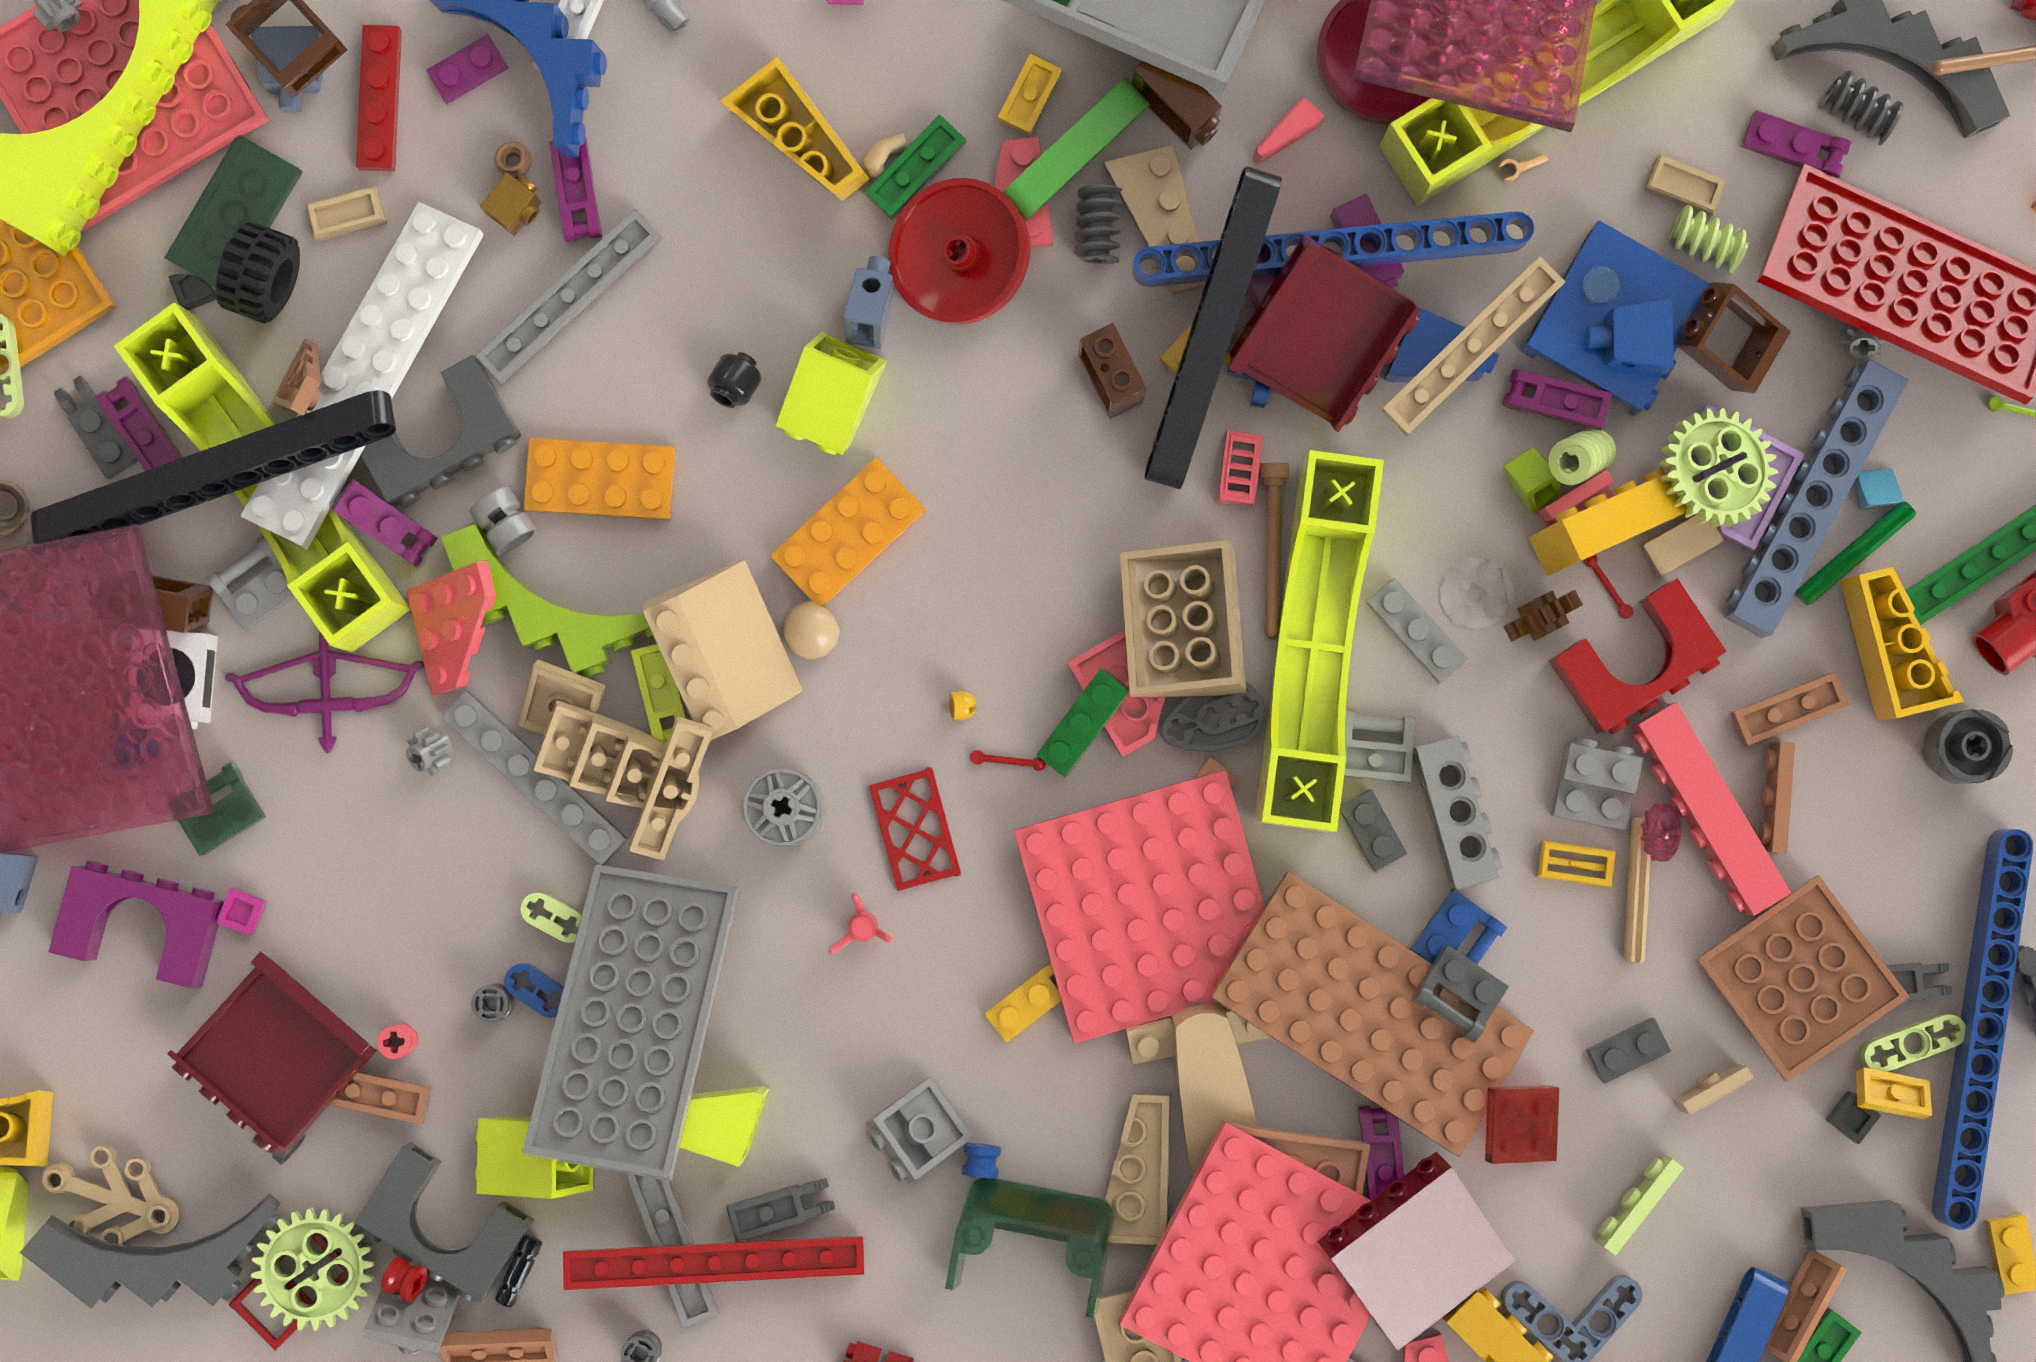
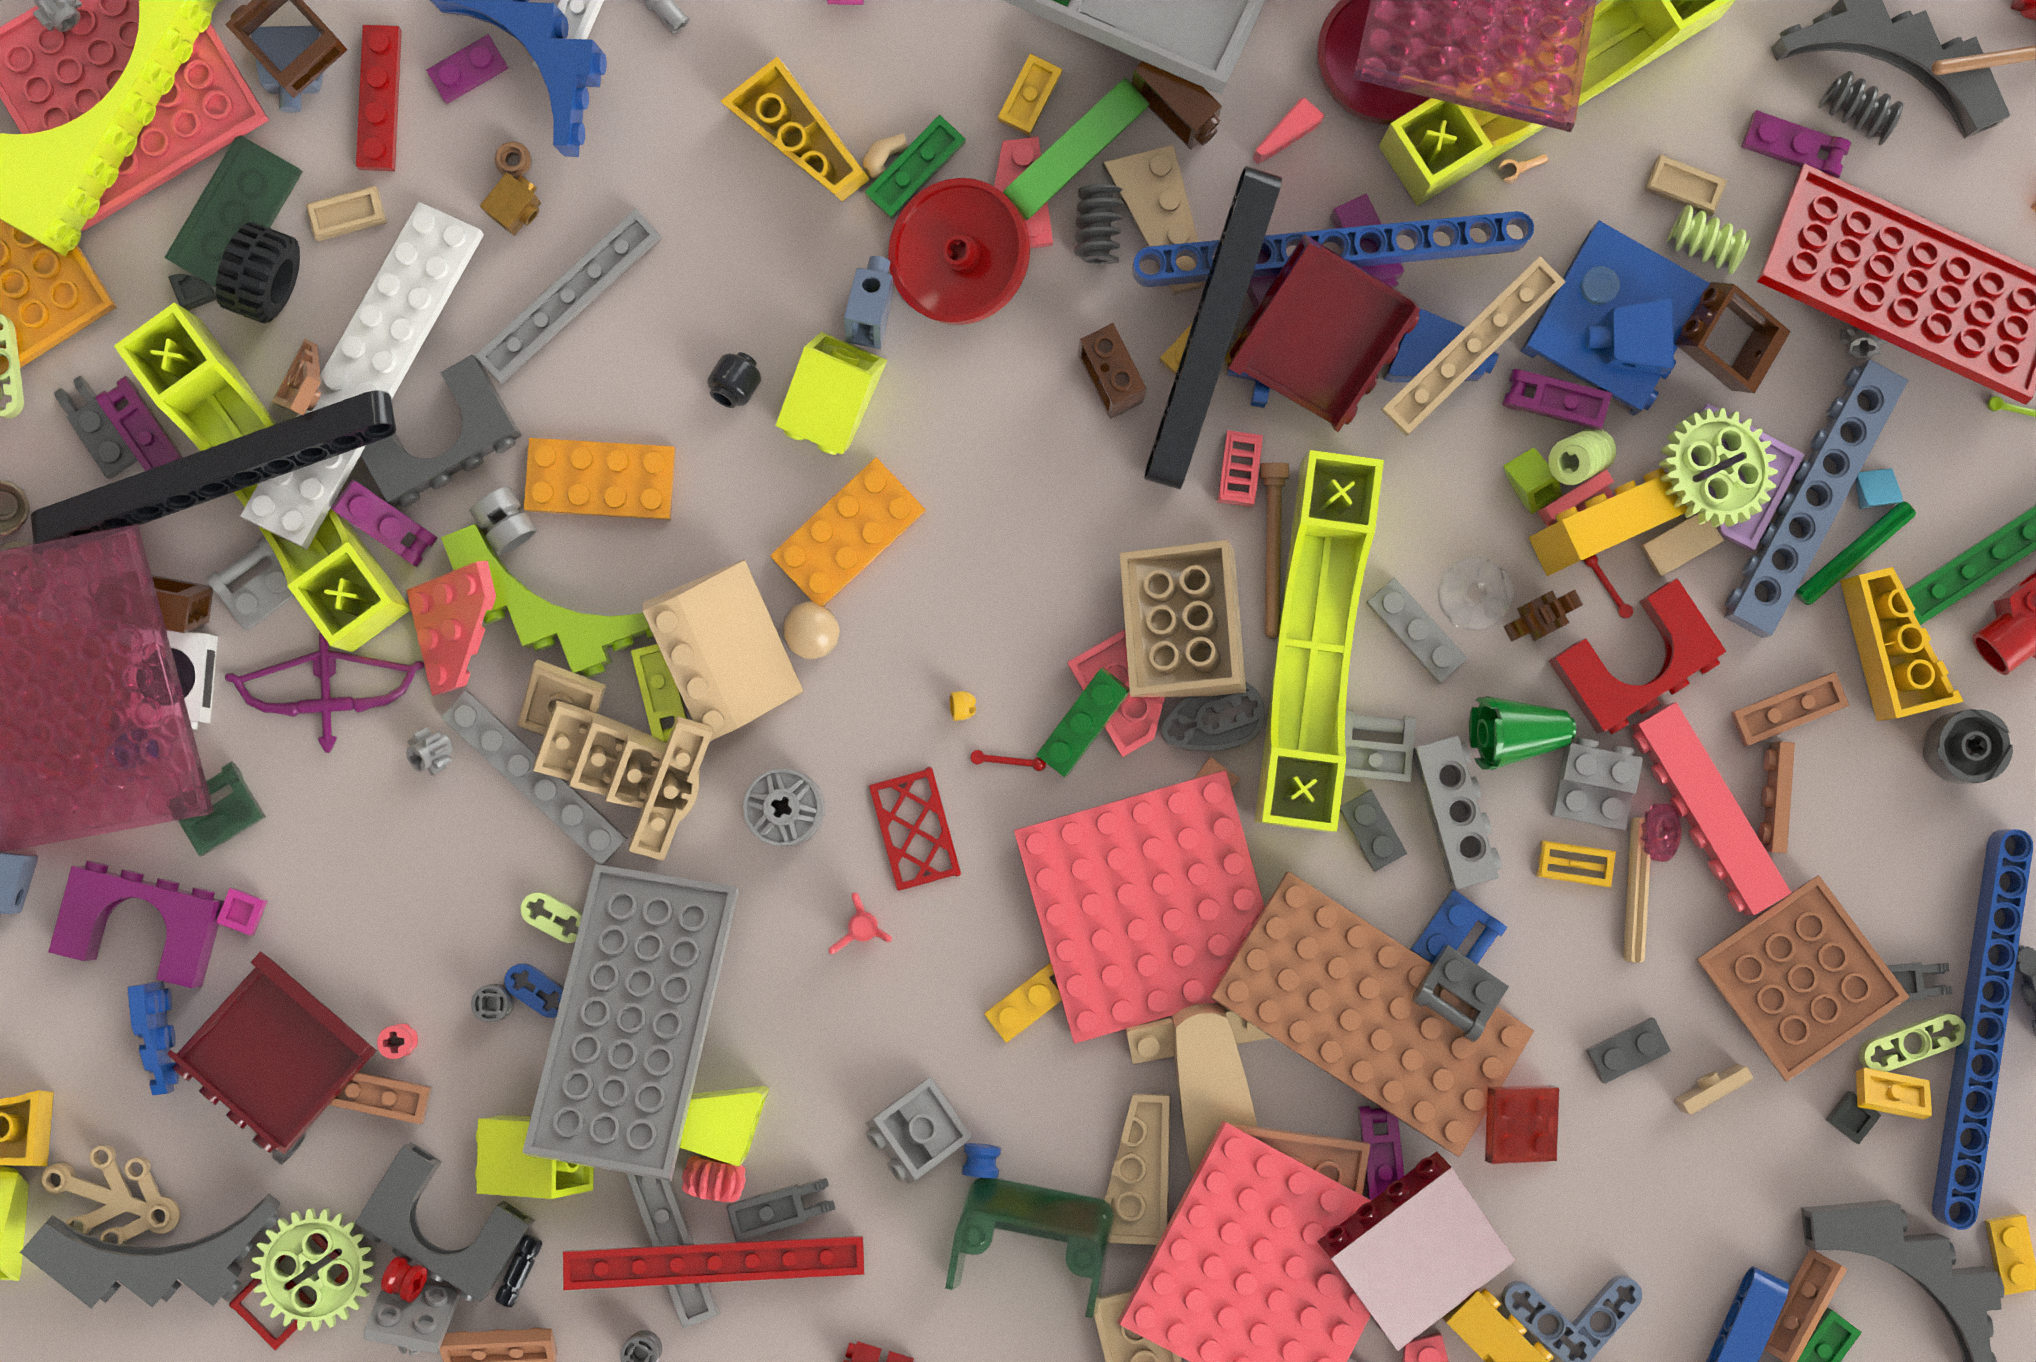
(149, 1021): none -> blue plate
(576, 193): magenta plate -> none
(713, 1179): none -> coral gear
(1516, 731): none -> green cone
(1638, 1203): yellowish green plate -> none

